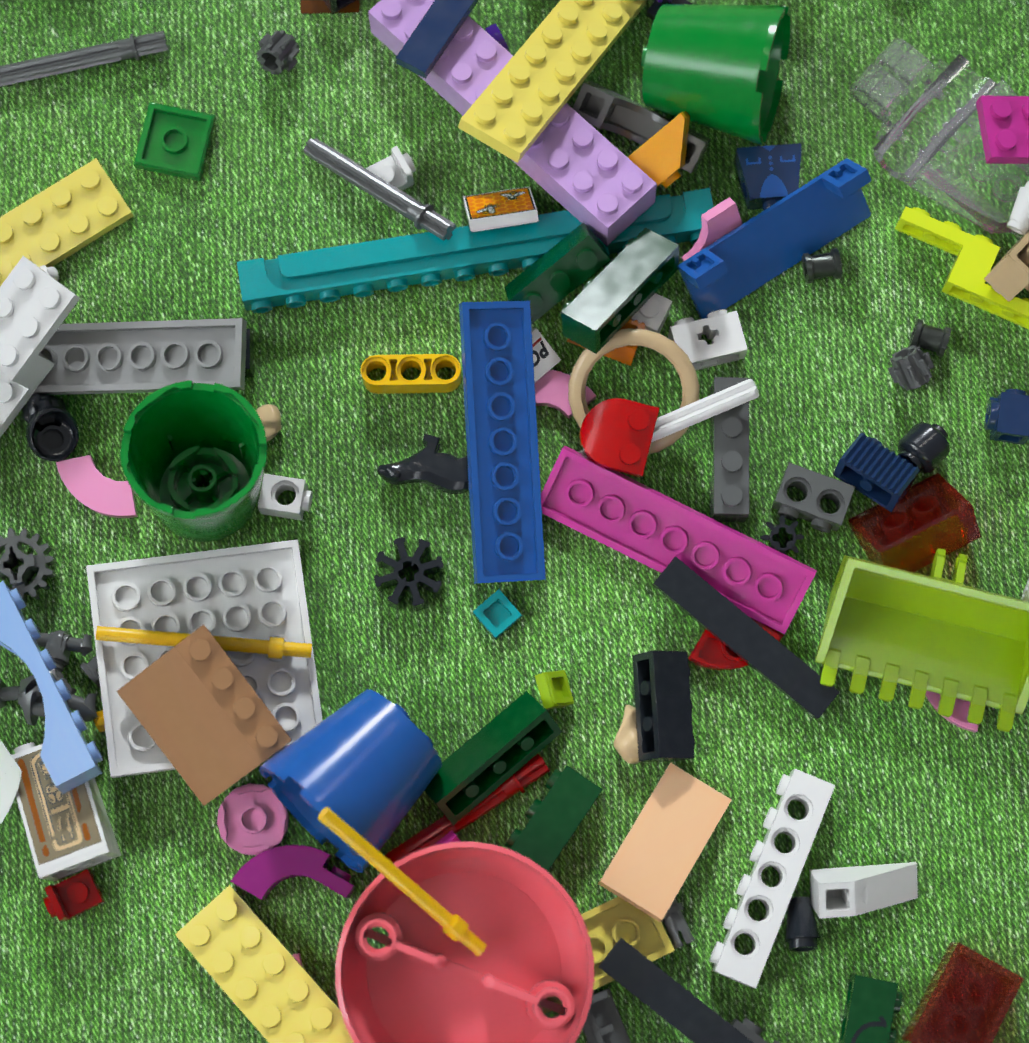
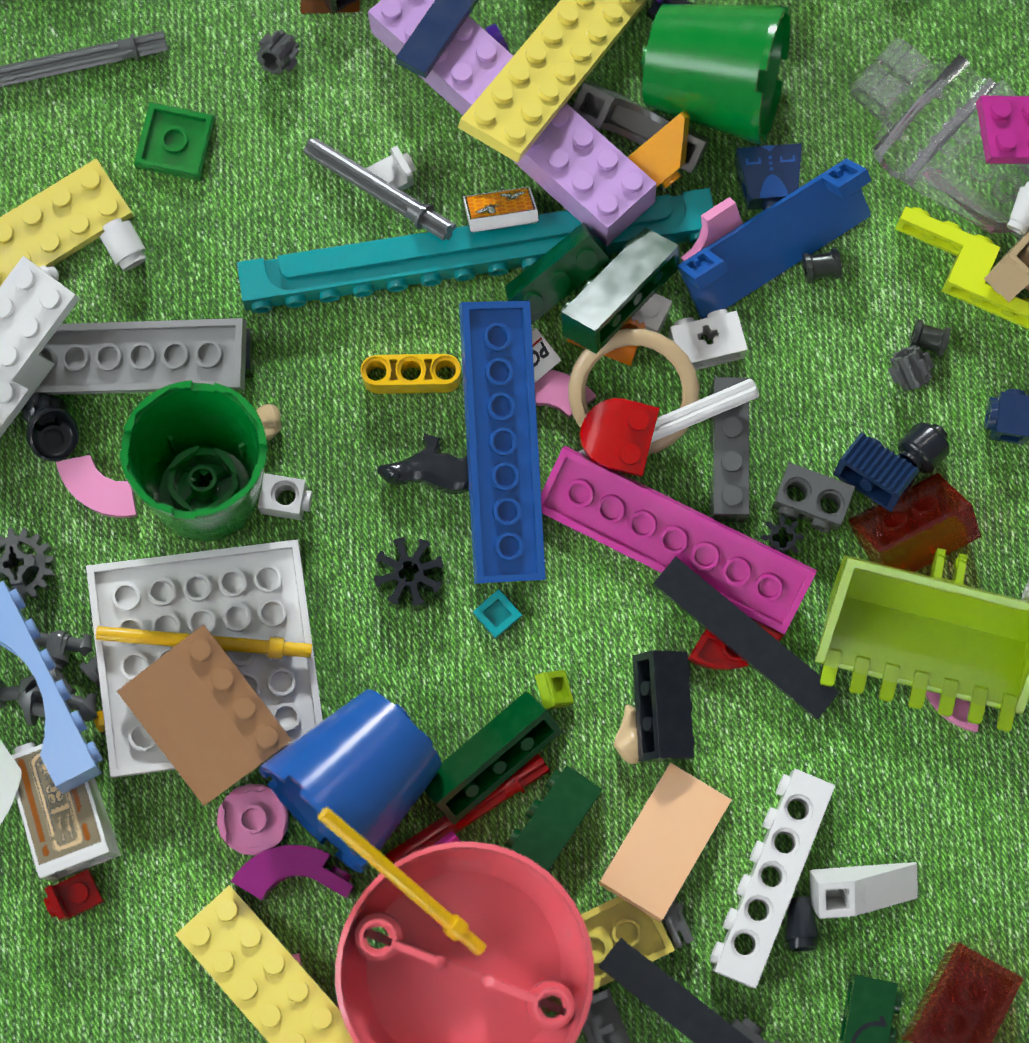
(123, 244): none -> white brick

